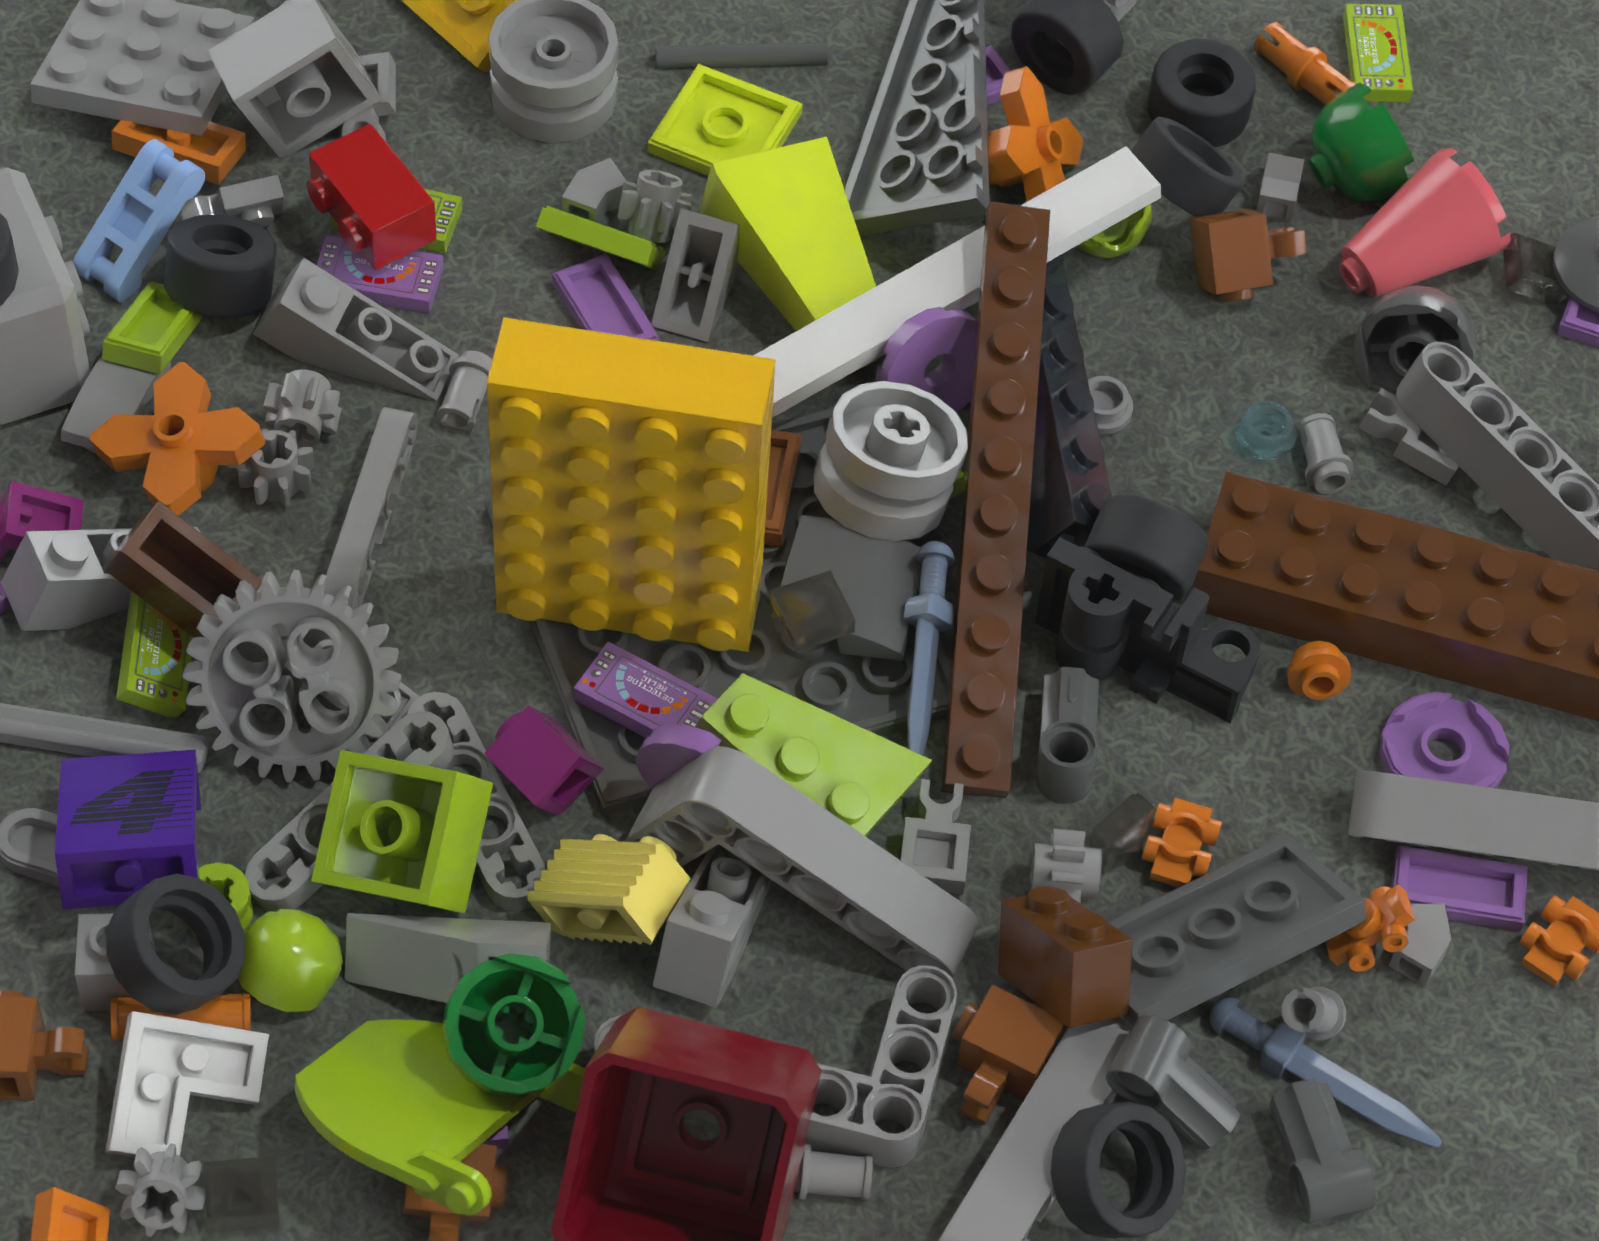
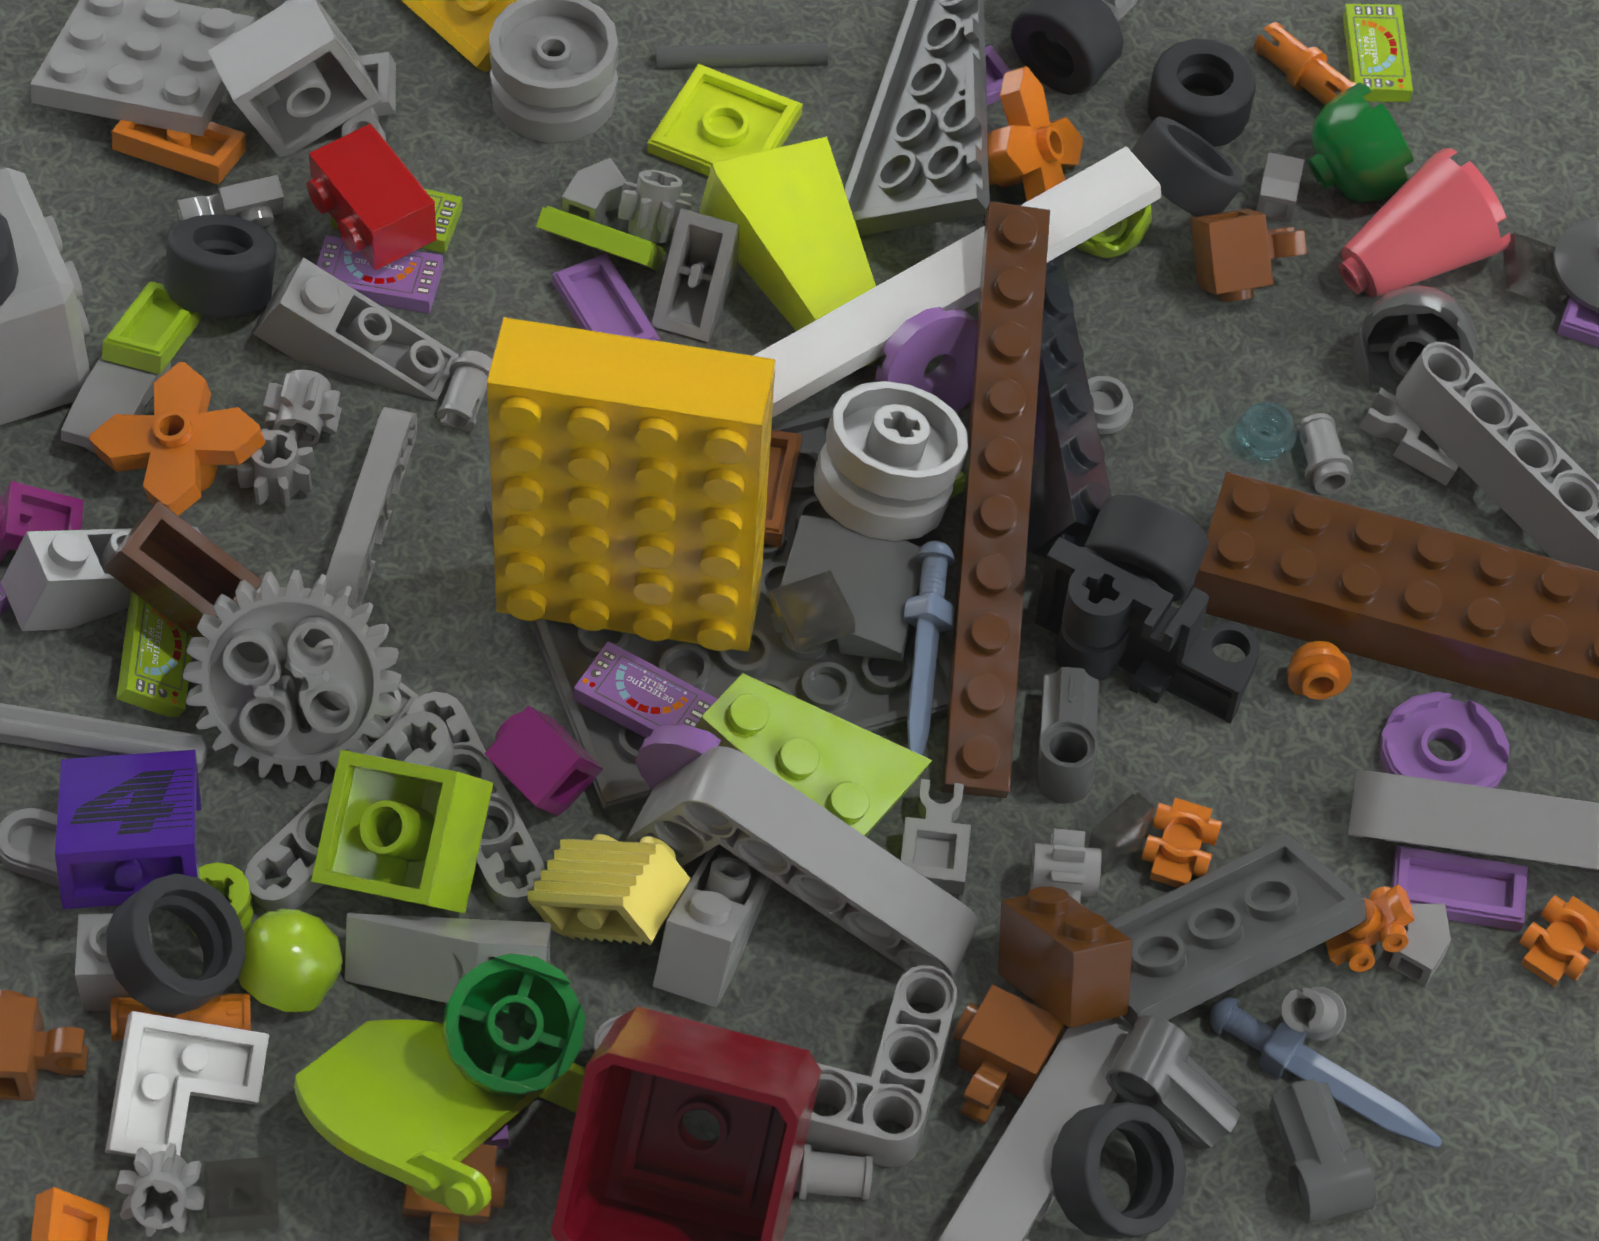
(137, 219): light blue plate -> none

